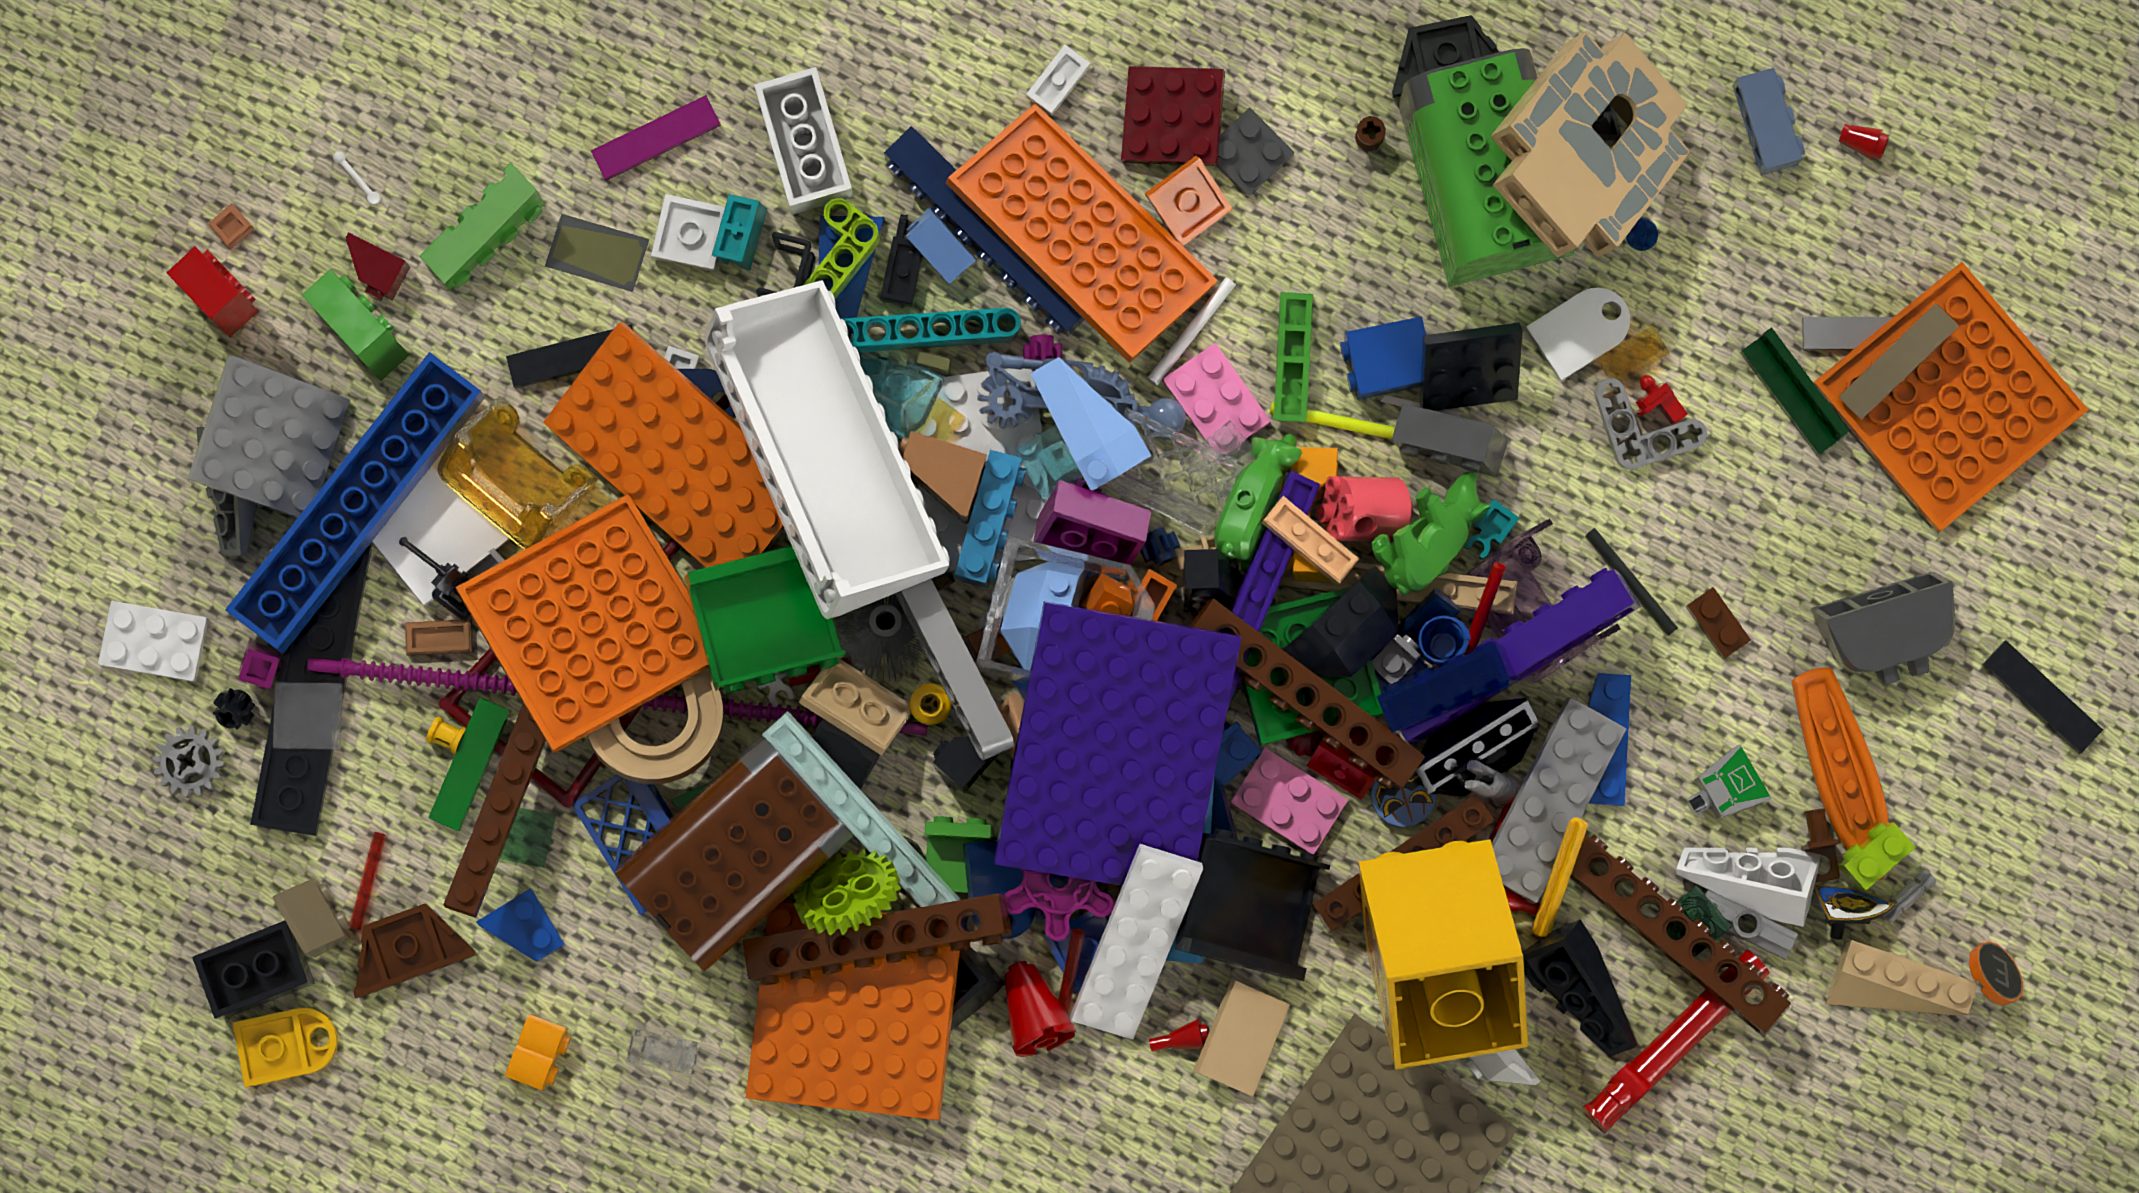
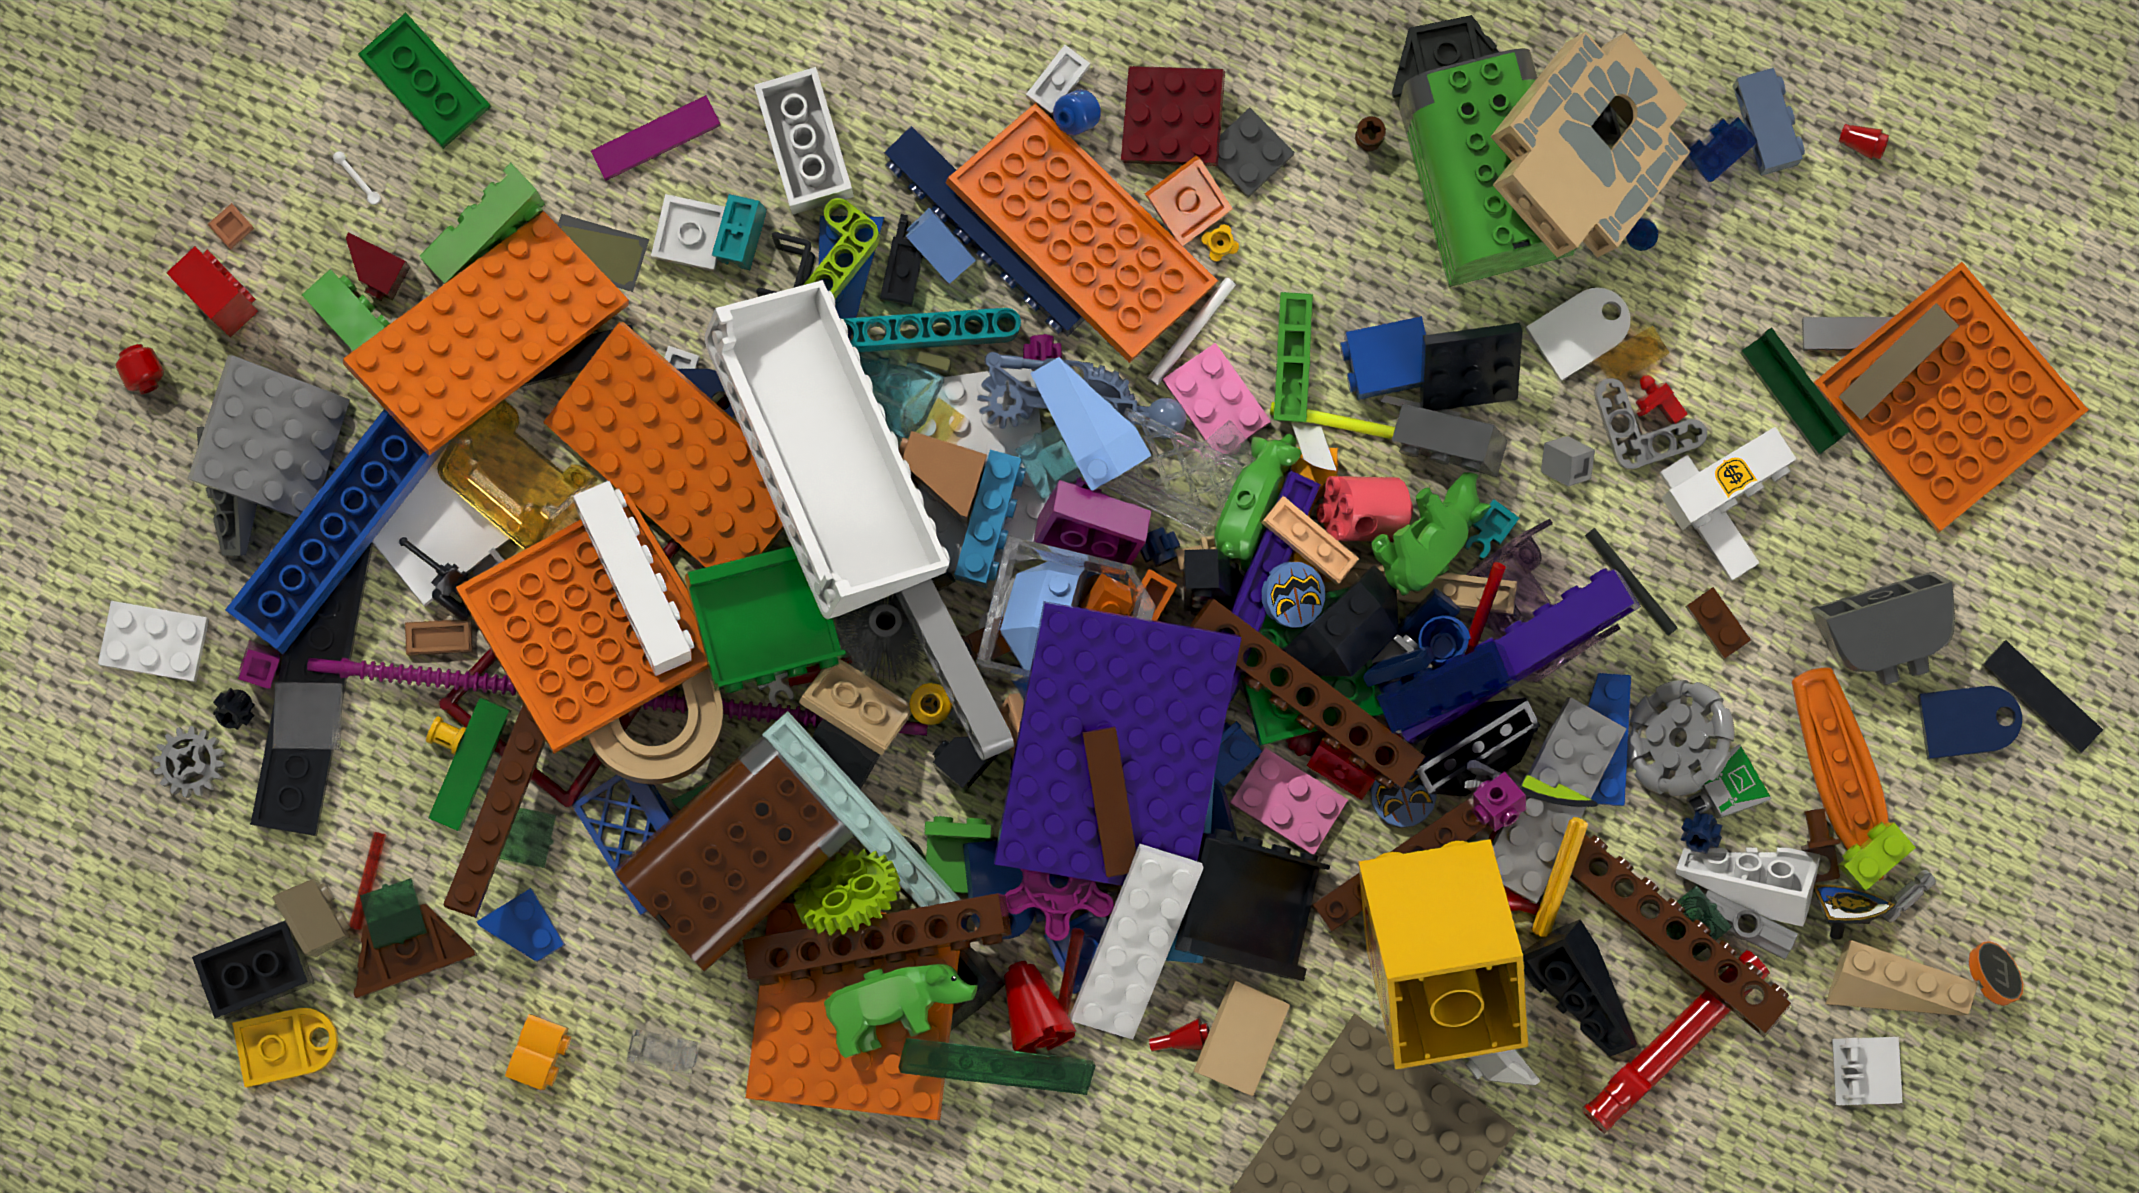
(139, 368): none -> red head
(393, 914): none -> clear green piece
(424, 80): none -> green tile
(485, 333): none -> orange plate
(633, 578): none -> white brick
(892, 997): none -> bright green animal
(996, 1066): none -> clear green tile
(1076, 112): none -> blue head
(1110, 800): none -> reddish brown piece
(1224, 234): none -> yellow plate
(1293, 594): none -> medium blue tile
(1313, 445): none -> white sticker
(1399, 666): none -> dark blue tile
(1498, 802): none -> magenta brick
(1560, 795): none -> sticker
(1567, 460): none -> light grey panel
(1662, 732): none -> light grey plate
(1701, 832): none -> dark blue gear
(1720, 532): none -> white tile
(1721, 149): none -> clear blue bracket
(1728, 479): none -> white brick
(1867, 1071): none -> white hinge
(1966, 721): none -> dark blue tile

